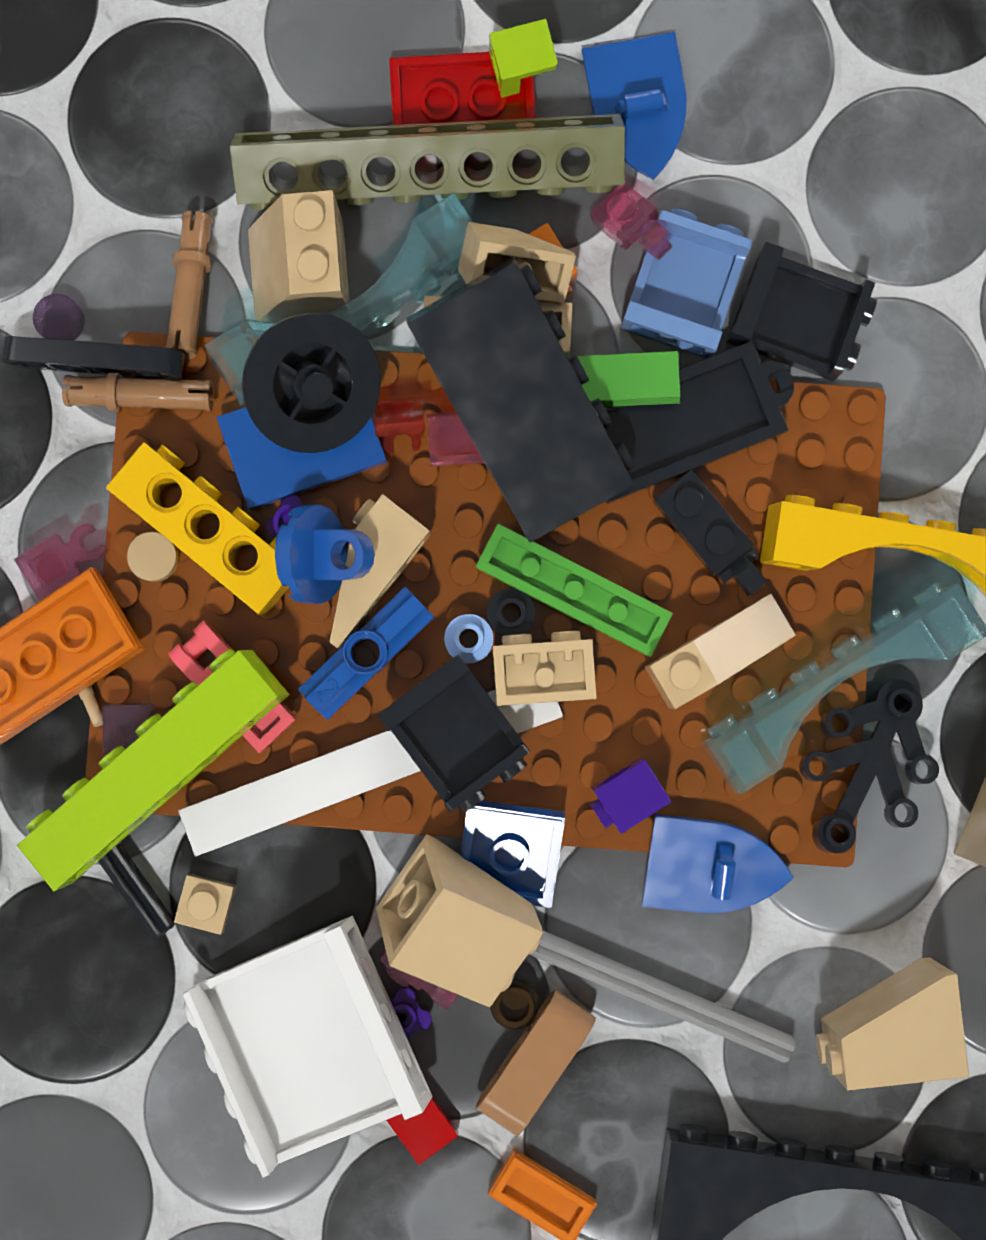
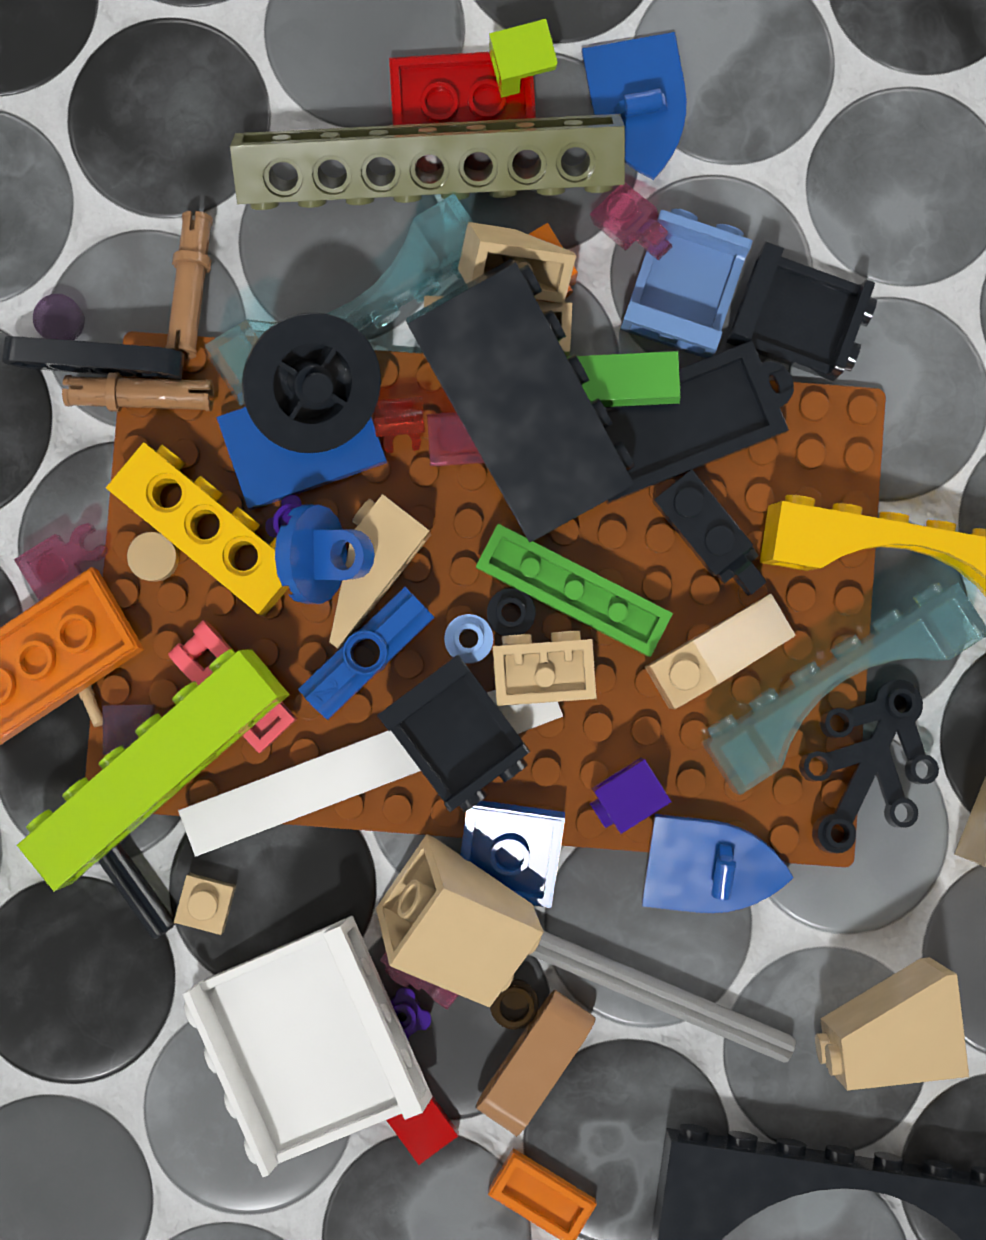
(298, 257): tan slope -> none

